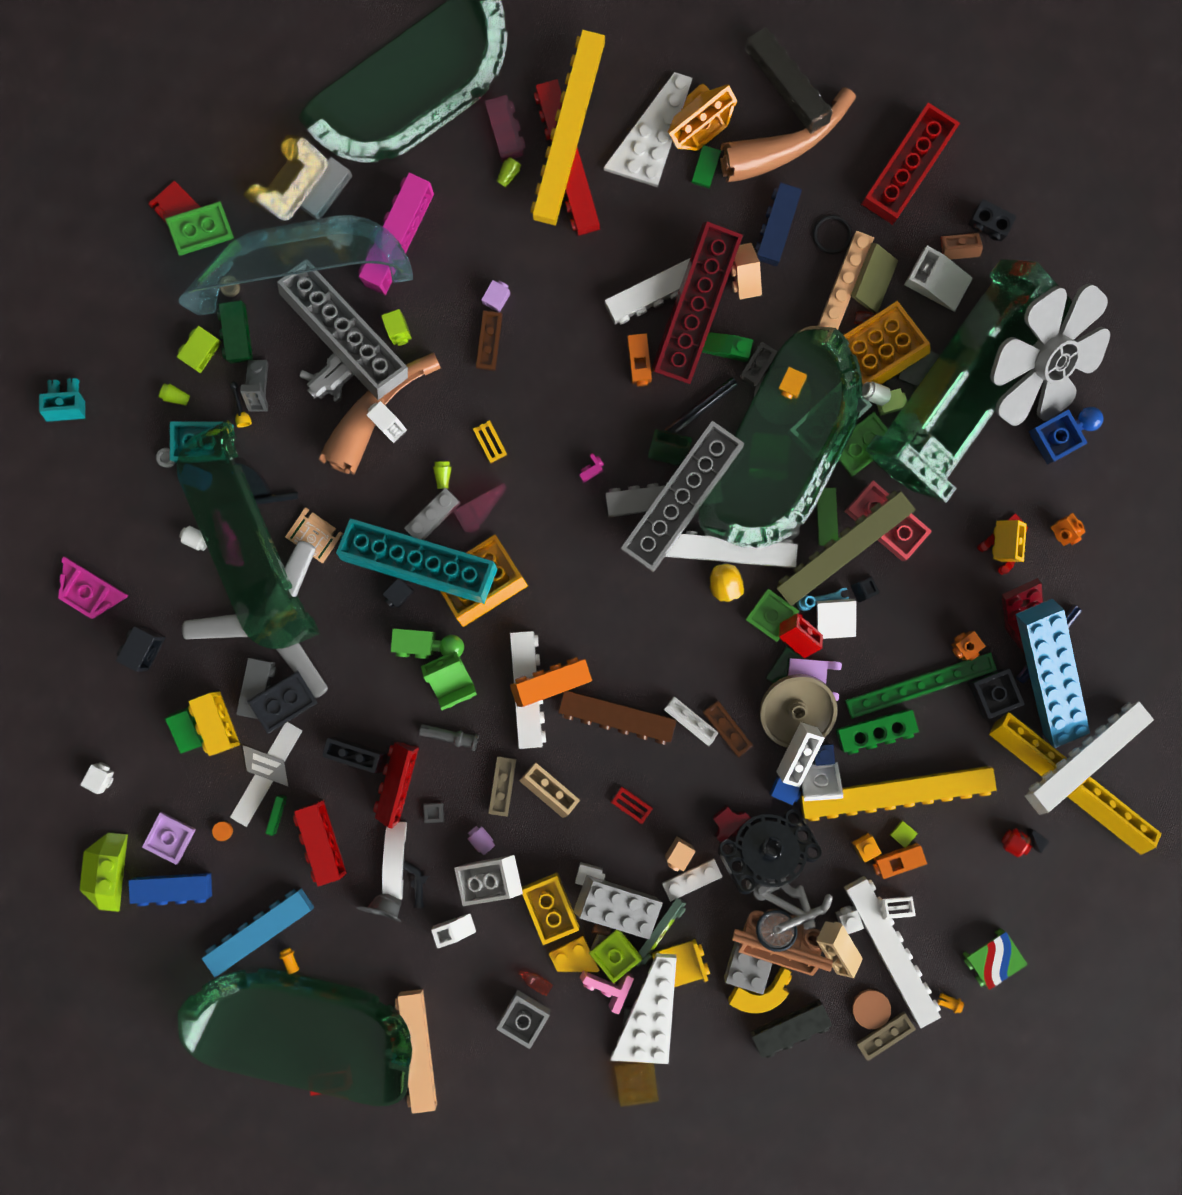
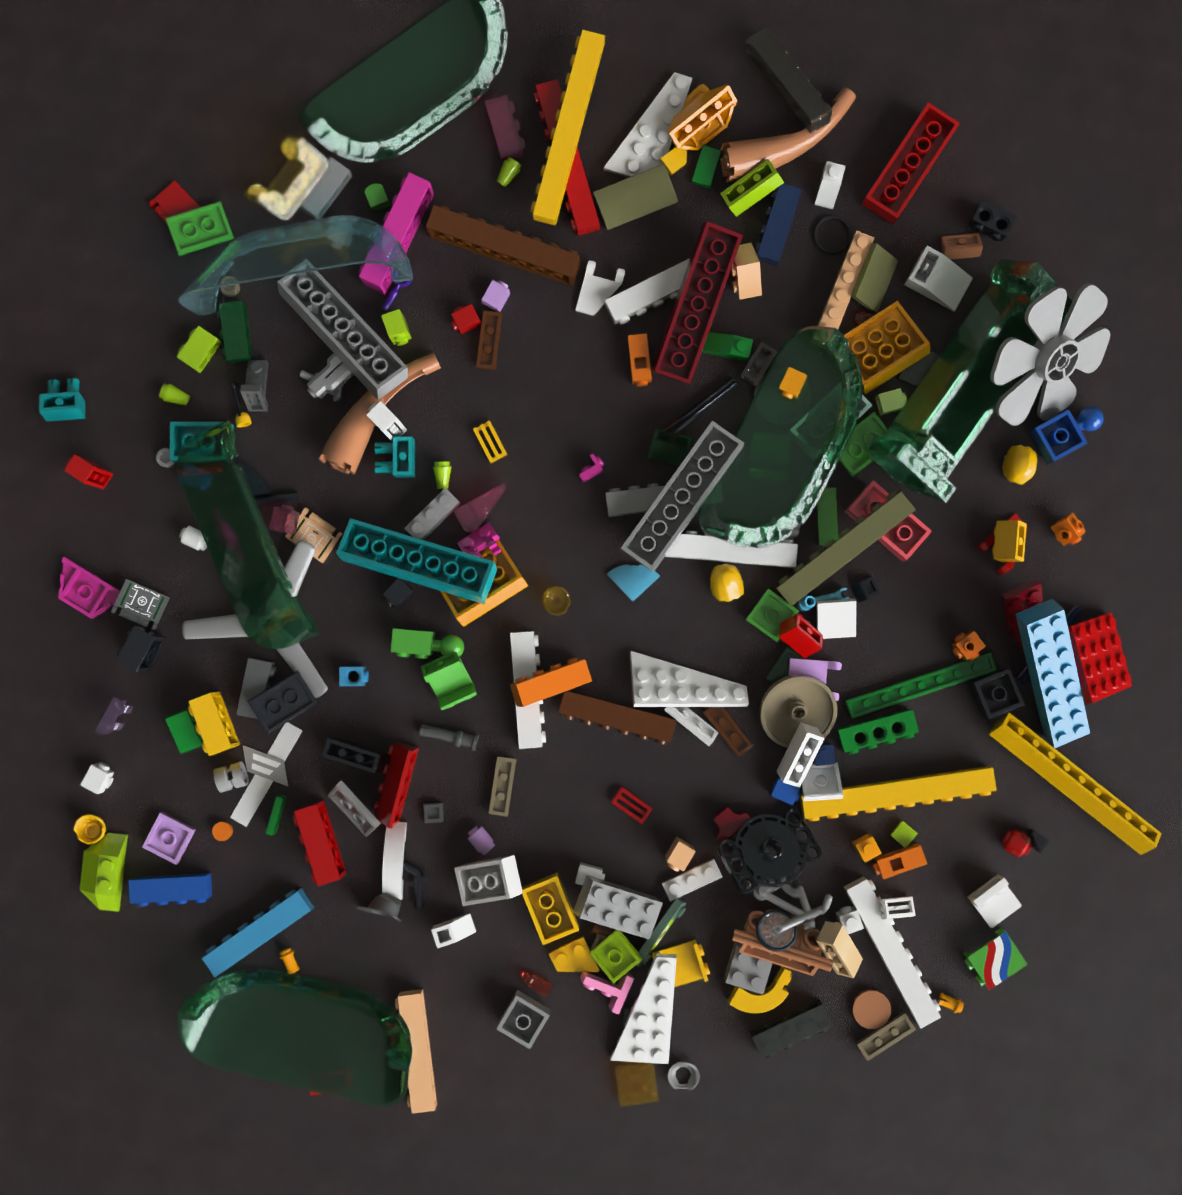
(88, 471): none -> red brick
(89, 828): none -> yellow hair
(108, 722): none -> clear purple plate
(140, 604): none -> dark grey piece
(234, 776): none -> light grey wheel
(284, 520): none -> clear pink brick
(344, 676): none -> dark azure brick
(353, 809): none -> light grey tile
(377, 197): none -> bright green piece
(392, 295): none -> dark purple piece
(403, 457): none -> teal brick
(465, 319): none -> red brick
(479, 540): none -> dark pink plate
(503, 245): none -> reddish brown brick
(549, 790): tan brick -> none
(556, 600): none -> clear yellow hair
(596, 290): none -> white flag
(633, 579): none -> medium azure brick
(635, 196): none -> olive slope
(670, 685): none -> white wing
(674, 160): none -> yellow slope
(693, 1080): none -> light grey piece
(752, 187): none -> lime brick
(829, 185): none -> white slope
(876, 393): white brick -> none
(994, 901): none -> white bracket
(1019, 464): none -> yellow hair
(1088, 758): white brick -> none
(1099, 657): none -> red plate

